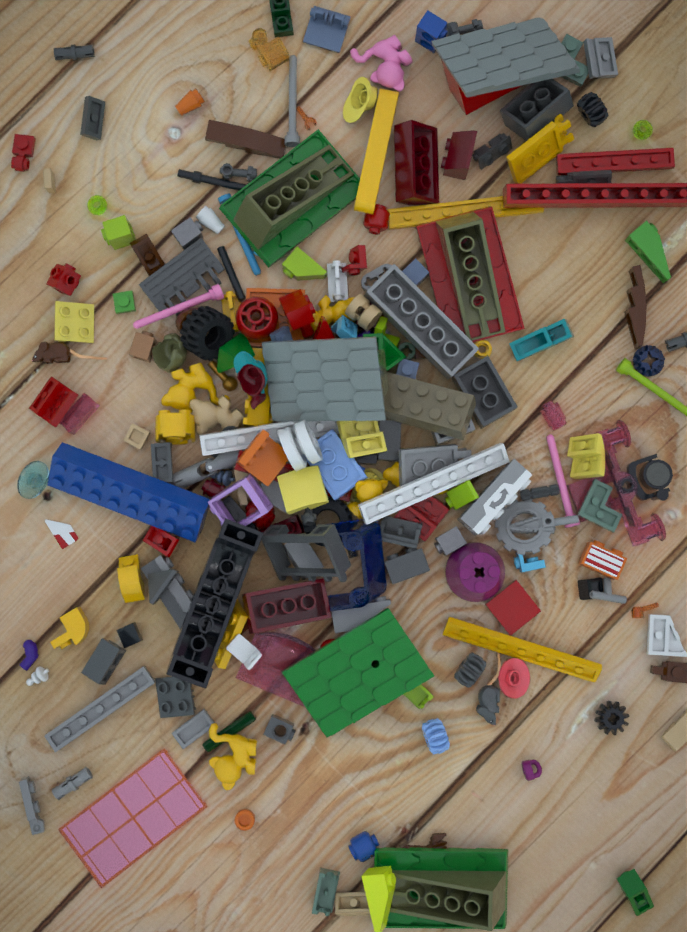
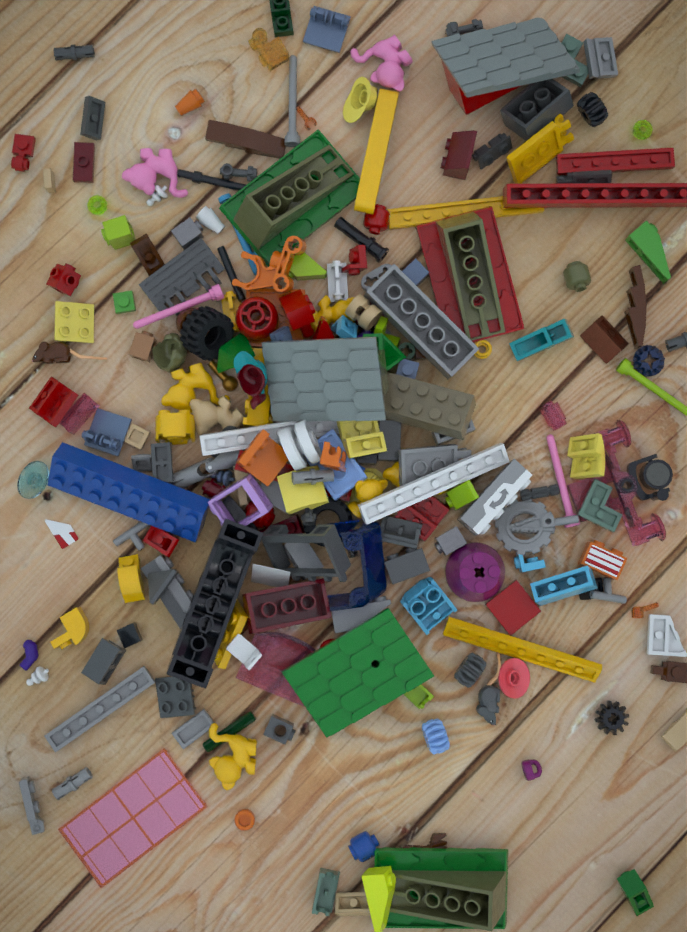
(83, 162): none -> dark red plate
(107, 432): none -> sand blue hinge
(132, 534): none -> light grey piece
(142, 462): none -> light grey slope
(144, 174): none -> bright pink animal
(156, 195): none -> white hair
(269, 576): none -> white sticker
(278, 268): none -> orange piece
(312, 476): none -> light grey pin
(331, 459): none -> orange hinge
(357, 236): none -> black pin
(416, 163): dark red slope -> none
(427, 604): none -> medium azure slope
(430, 29): blue brick -> none
(489, 390): dark grey brick -> none
(563, 585): none -> medium azure brick
(577, 276): none -> olive head
(604, 339): none -> copper panel

